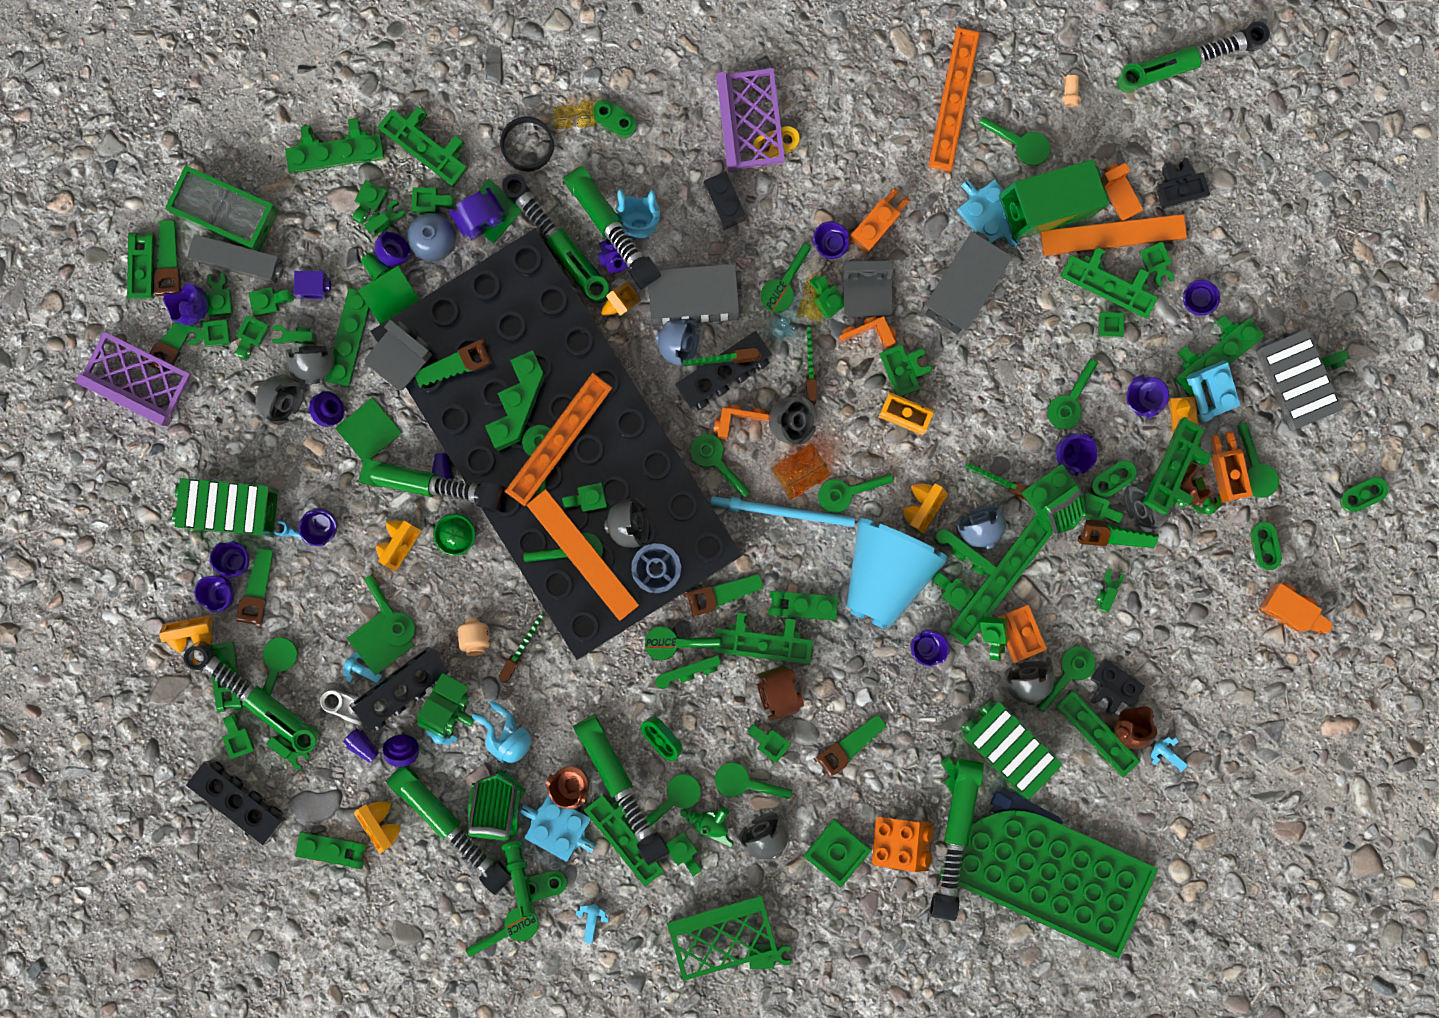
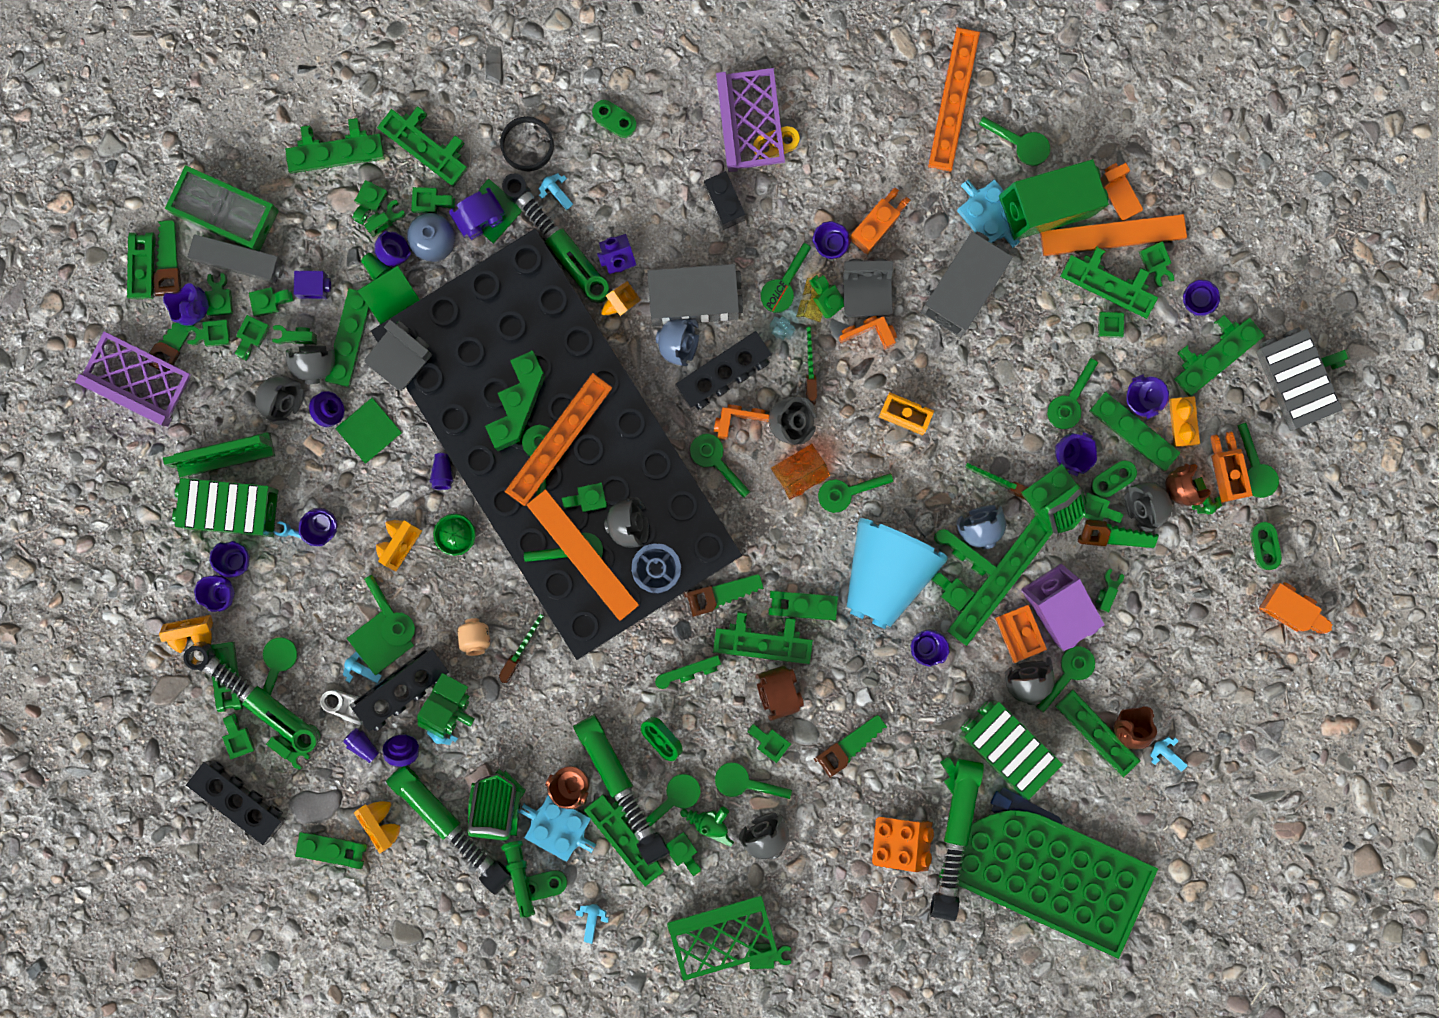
(221, 455): none -> green fence
(256, 589): green piece -> none
(429, 484): piece -> none
(455, 364): piece -> none
(512, 743): medium azure hair -> none
(514, 927): green piece -> none
(549, 182): none -> medium azure piece
(586, 109): clear yellow piece -> none
(610, 226): piece -> none
(639, 215): medium azure hair -> none
(663, 643): green piece -> none
(736, 504): medium azure bar -> none
(737, 356): piece -> none
(837, 852): green plate -> none
(903, 369): green plate -> none
(932, 499): light orange tile -> none
(996, 633): green plate -> none
(1063, 607): none -> medium lavender slope
(1071, 91): light nougat pin -> none
(1115, 686): black plate -> none
(1134, 431): none -> green plate
(1181, 185): black plate -> none
(1181, 451): green hinge -> none
(1190, 58): piece -> none
(1220, 388): medium azure plate -> none
(1362, 494): green plate -> none

